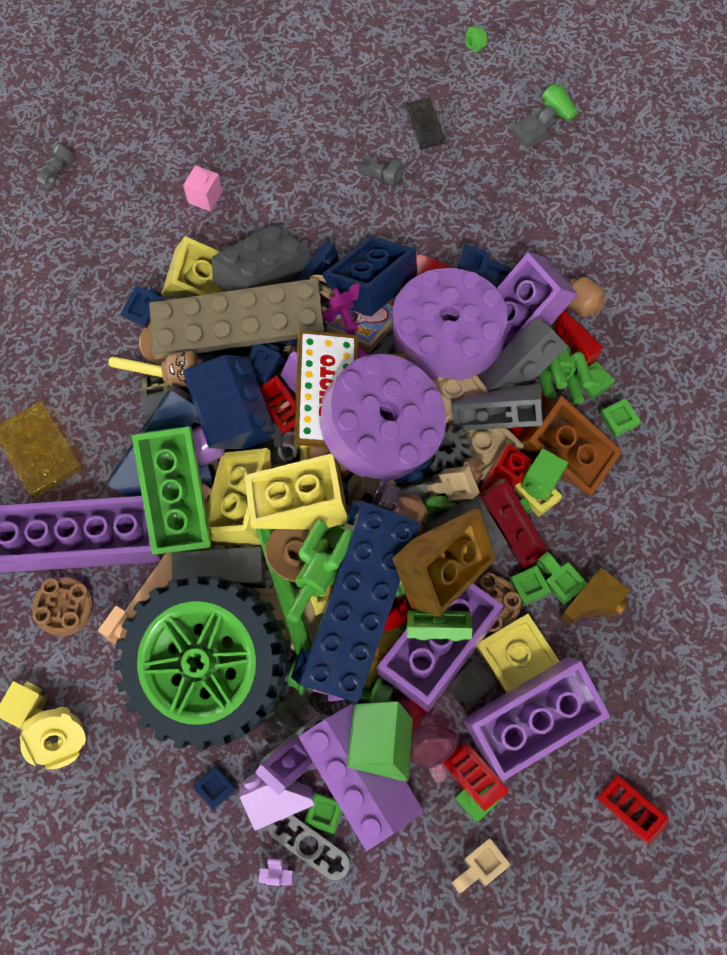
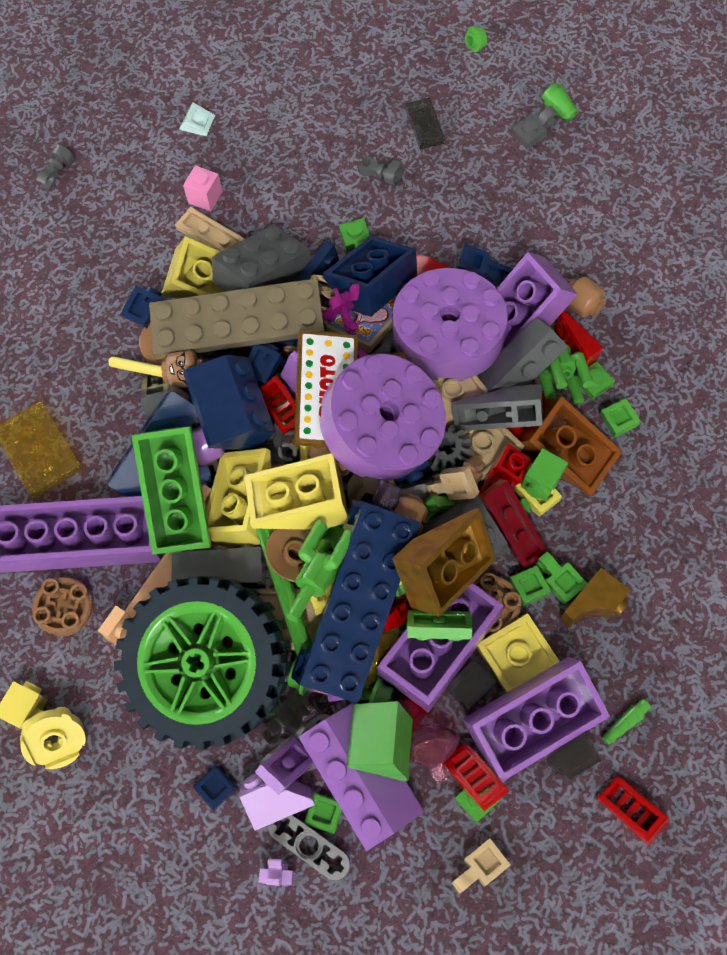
(197, 120): none -> light aqua slope
(206, 230): none -> tan tile
(353, 233): none -> bright green plate
(573, 757): none -> clear smoke brick
(629, 719): none -> bright green animal

